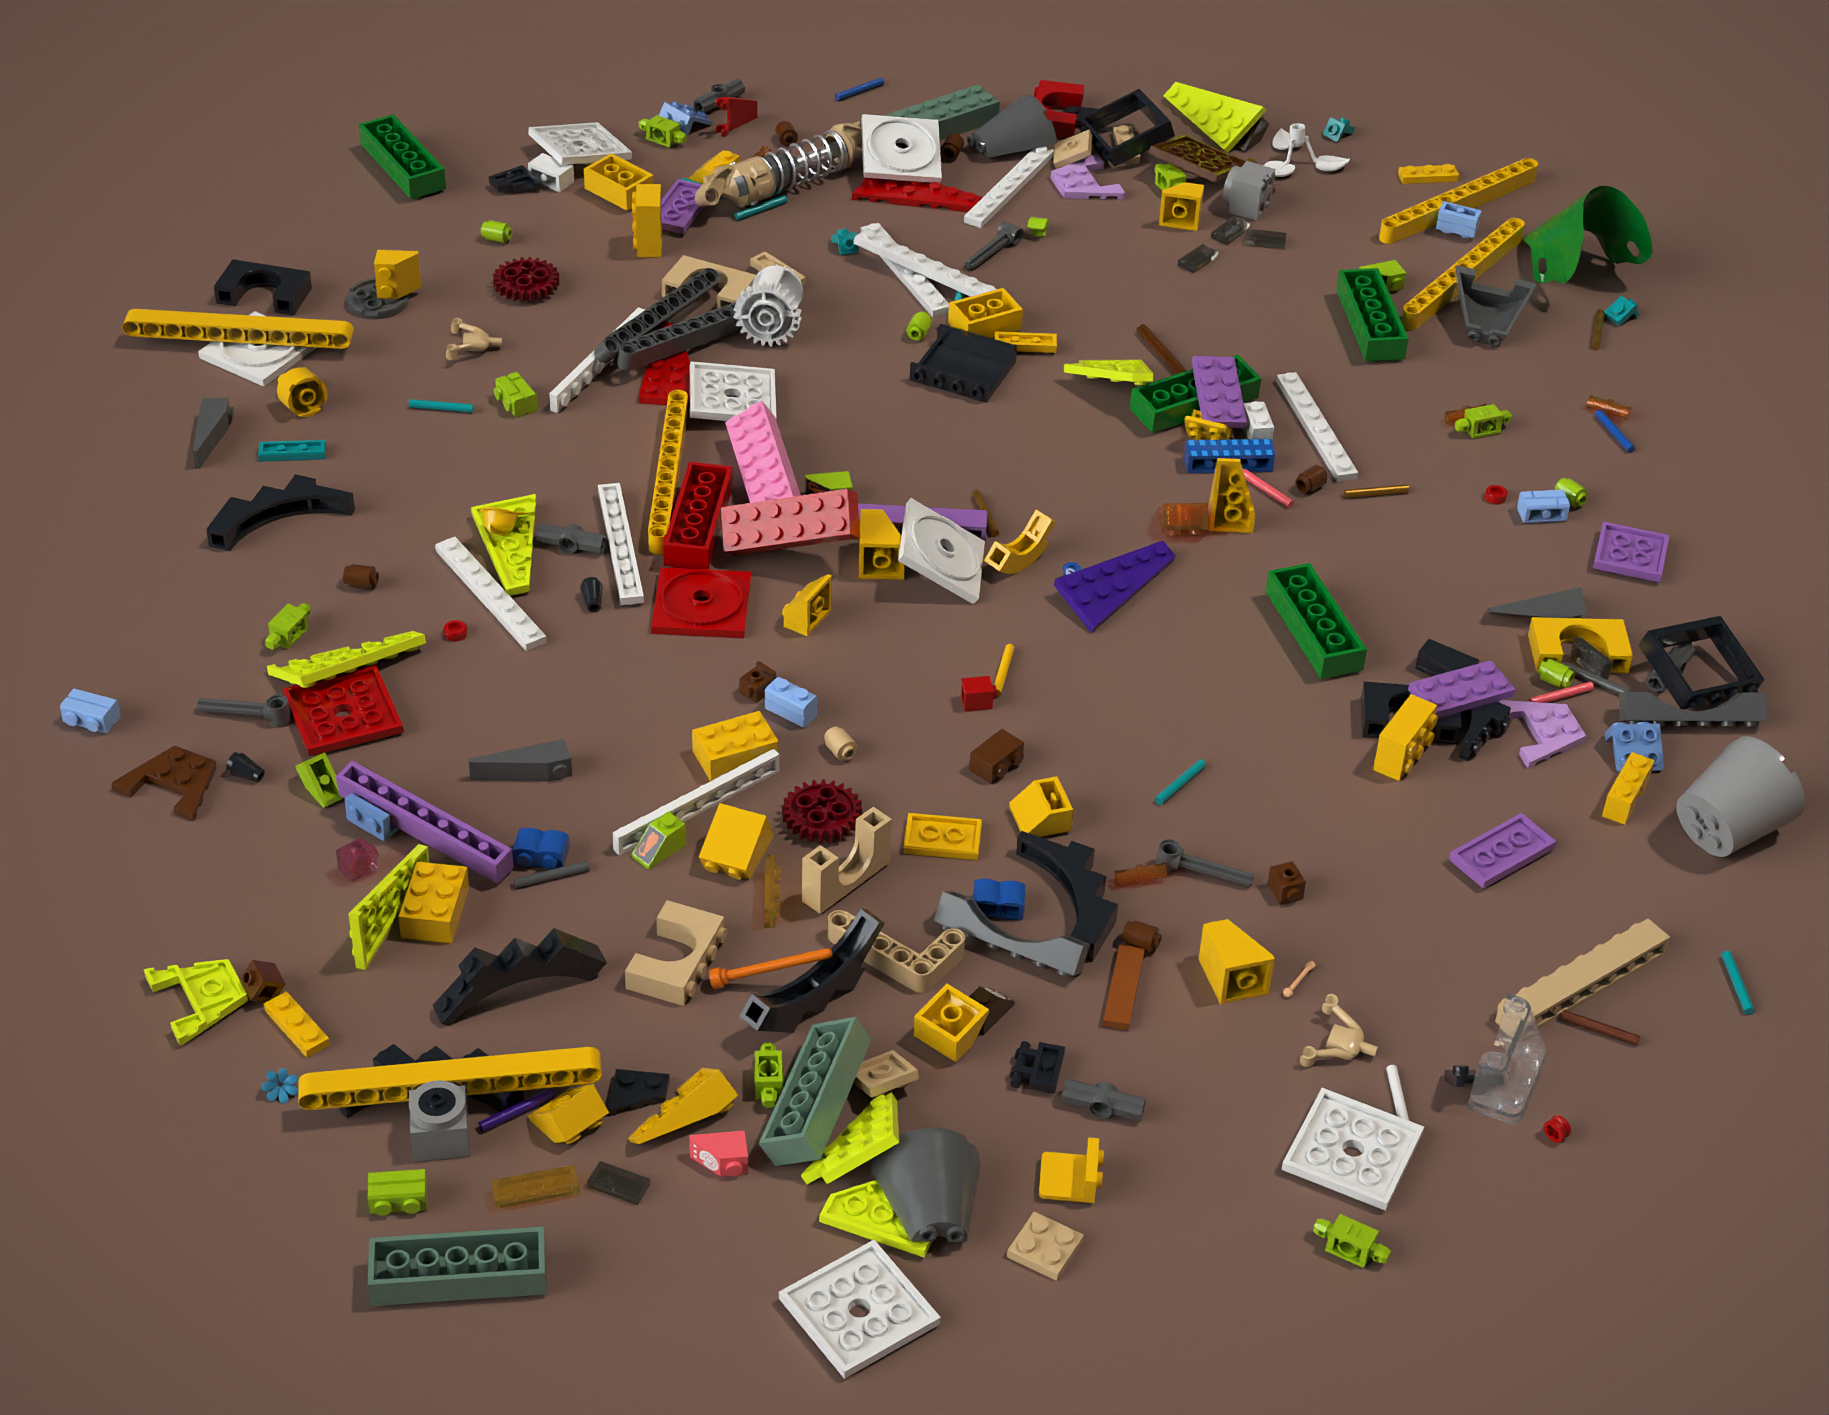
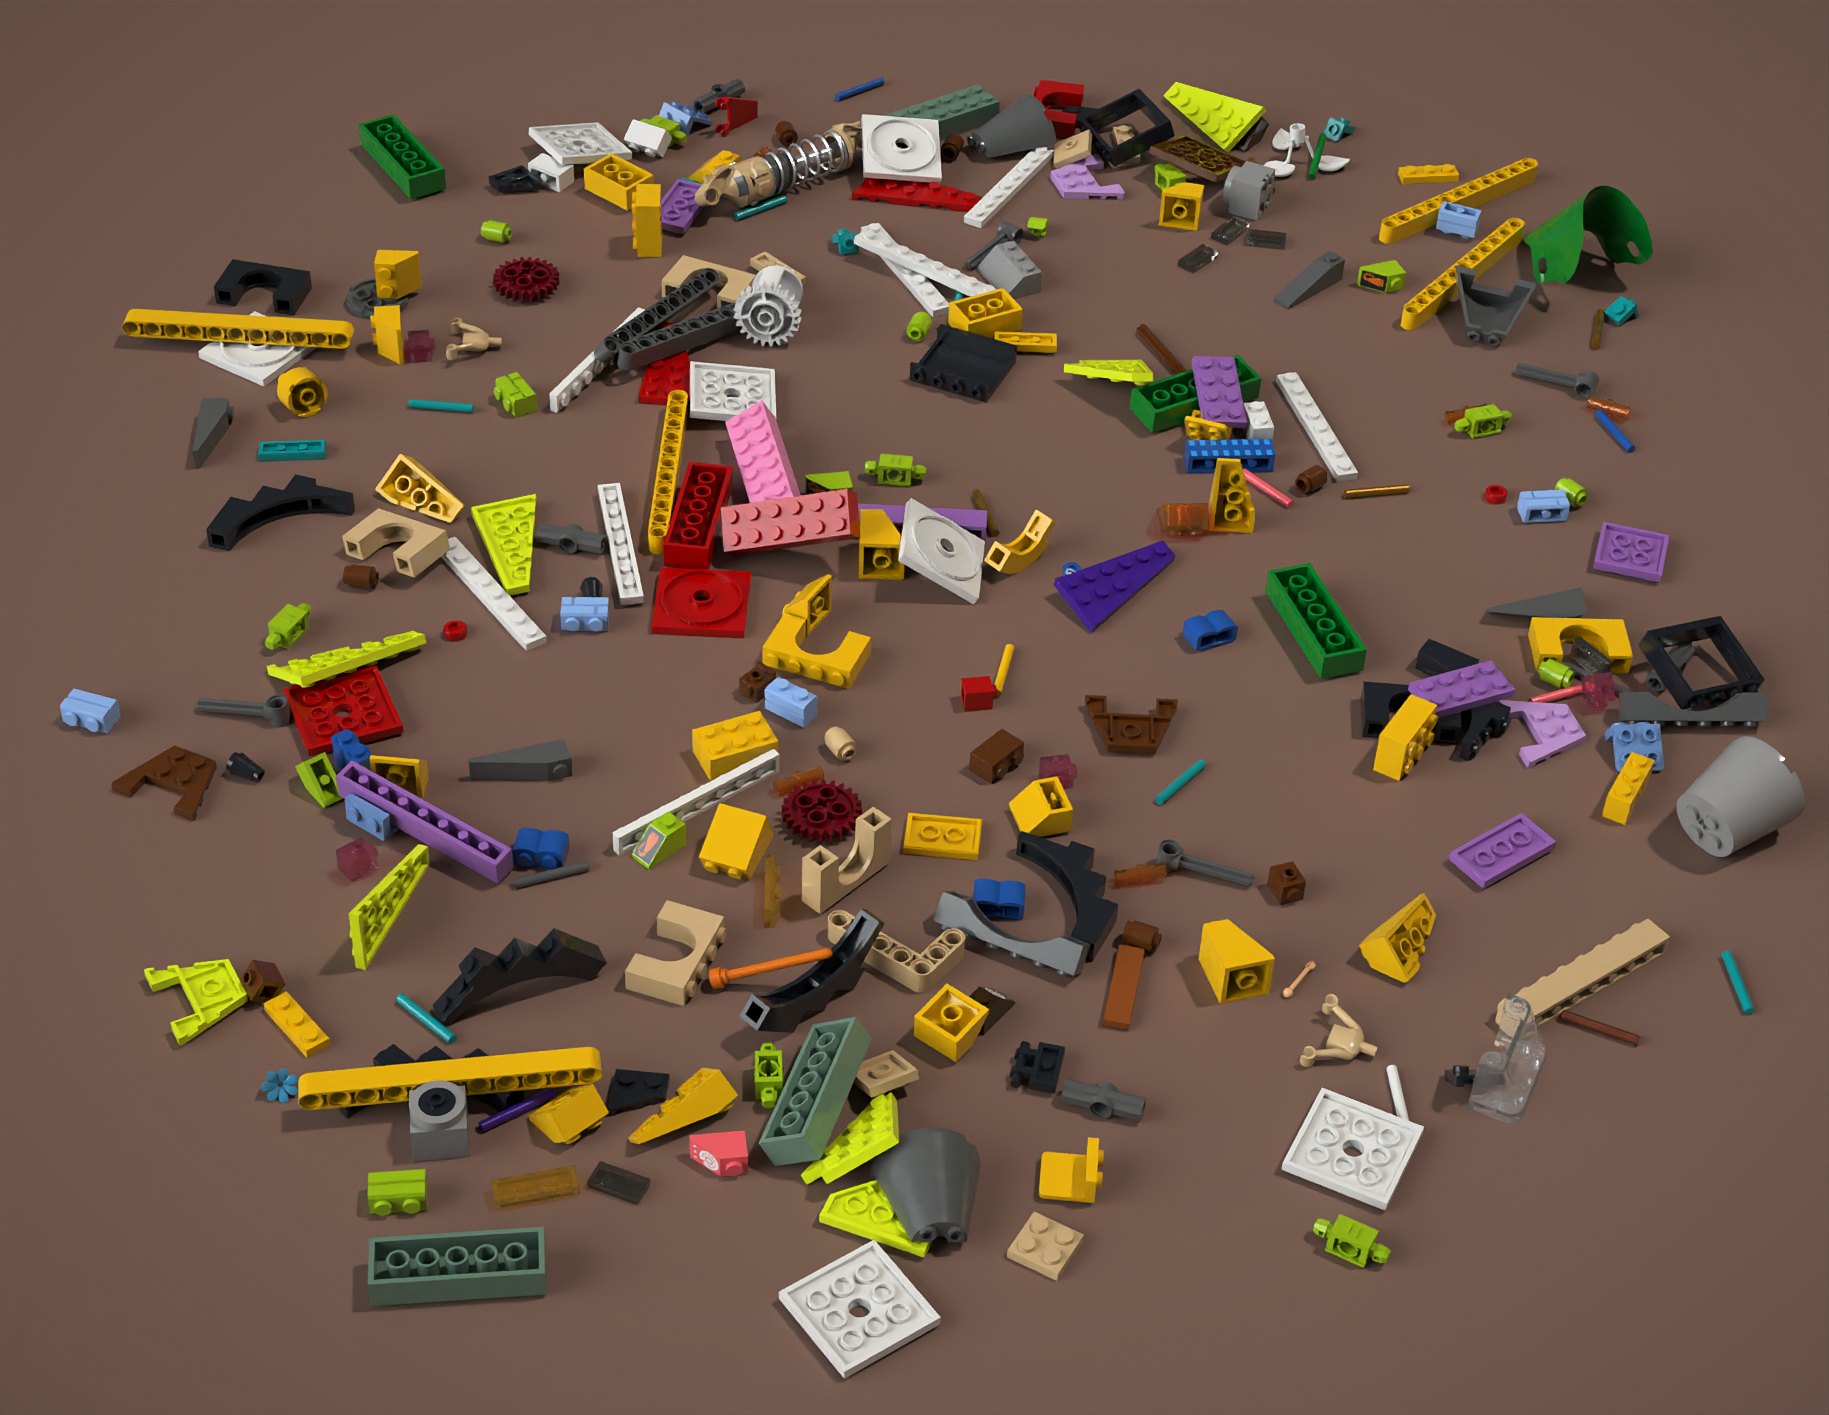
(348, 749): none -> blue brick
(388, 332): none -> yellow slope
(404, 772): none -> yellow slope
(416, 488): none -> yellow wedge
(419, 346): none -> clear pink brick
(422, 545): none -> tan arch
(426, 1018): none -> teal bar
(434, 902): yellow brick -> none
(500, 520): yellow piece -> none
(585, 614): none -> light blue brick
(647, 139): none -> white brick
(797, 778): none -> clear orange pin
(835, 668): none -> yellow arch
(887, 469): none -> lime piece
(1011, 269): none -> light grey slope
(1058, 766): none -> clear pink brick
(1131, 731): none -> reddish brown wing
(1210, 630): none -> blue brick
(1315, 278): none -> dark grey slope
(1317, 156): none -> green bar
(1372, 314): green brick -> none
(1400, 940): none -> yellow wedge
(1557, 1128): red bush -> none
(1583, 384): none -> dark grey axle
(1598, 689): none -> clear pink brick

